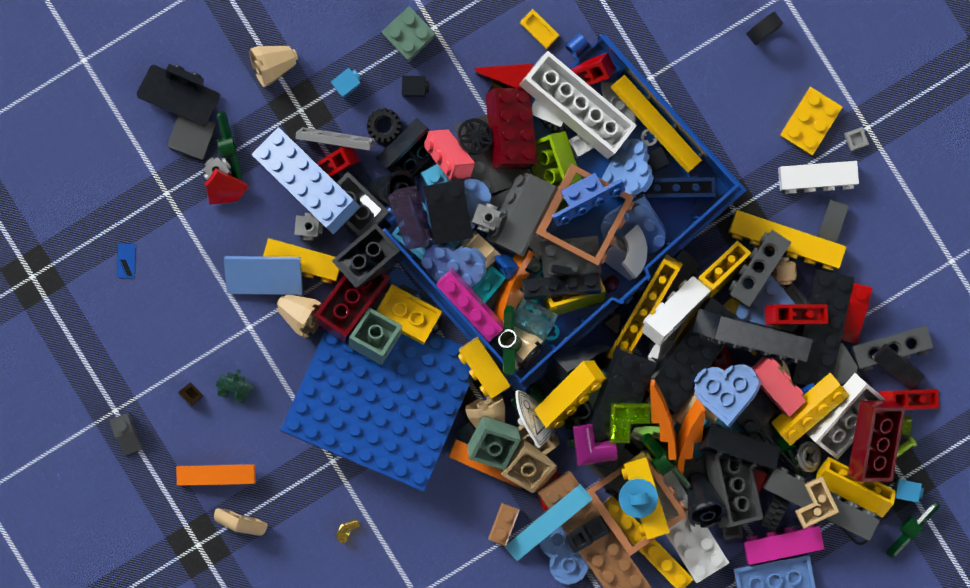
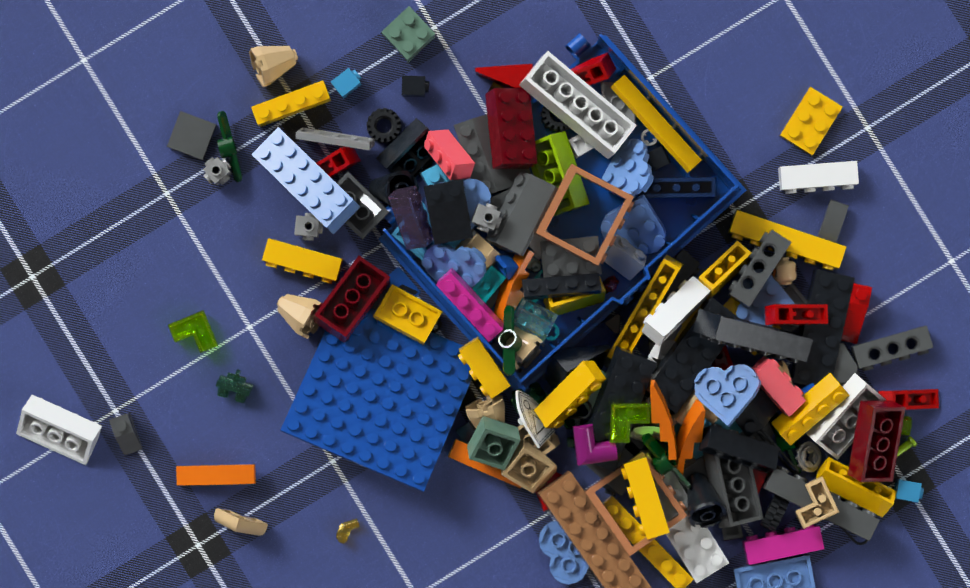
(58, 429): none -> white slope
(126, 261): blue sticker -> none
(179, 93): black bracket -> none
(190, 394): dark brown slope -> none
(196, 326): none -> clear neon green brick
(224, 188): red slope -> none
(263, 275): medium blue tile -> none
(291, 103): none -> yellow brick
(368, 257): black slope -> none
(375, 336): sand green brick -> none
(474, 136): black wheel -> none
(503, 524): medium nougat brick -> none
(539, 29): yellow tile -> none
(542, 112): white sticker -> none
(548, 522): medium azure tile -> none
(561, 269): black tile -> none
(584, 196): blue bracket -> none
(587, 533): black slope -> none
(636, 251): light grey tile -> none
(638, 498): dark azure tile -> none
(764, 28): black tyre -> none
(856, 139): light grey tile -> none
(898, 366): black tile -> none
(910, 530): dark green piece -> none

